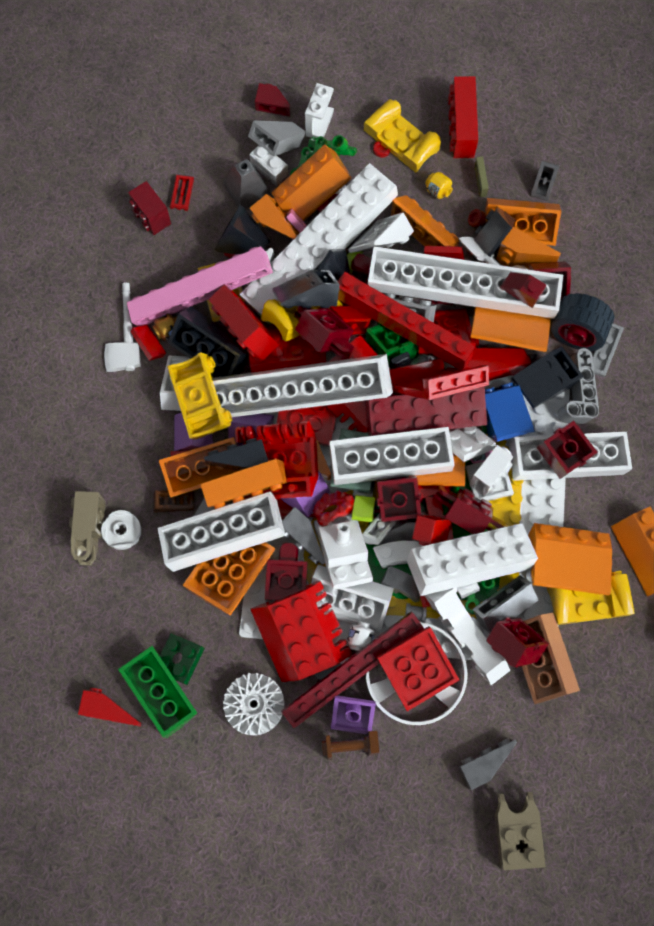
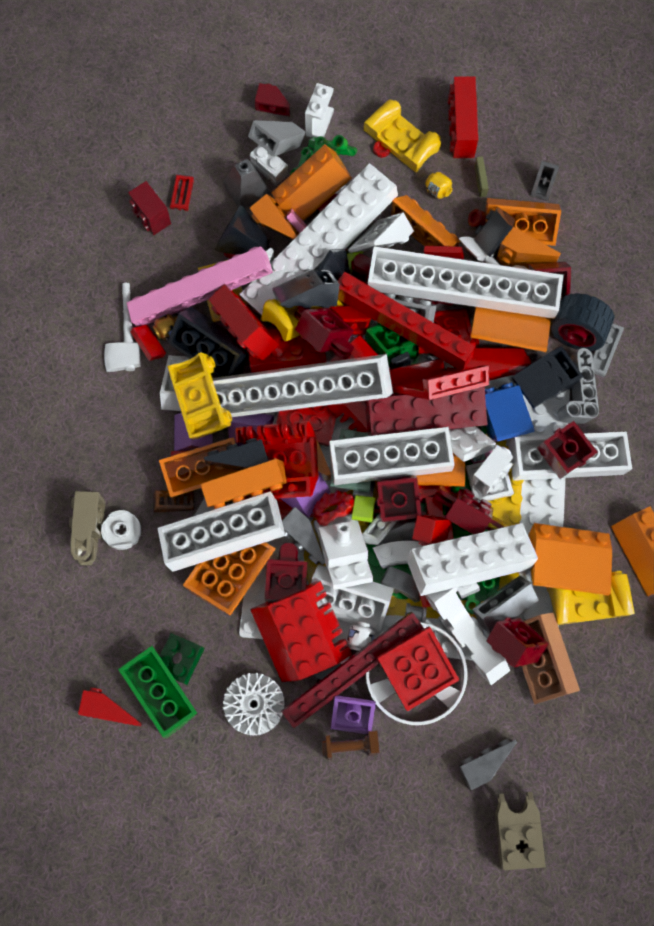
(523, 287): dark red slope -> none

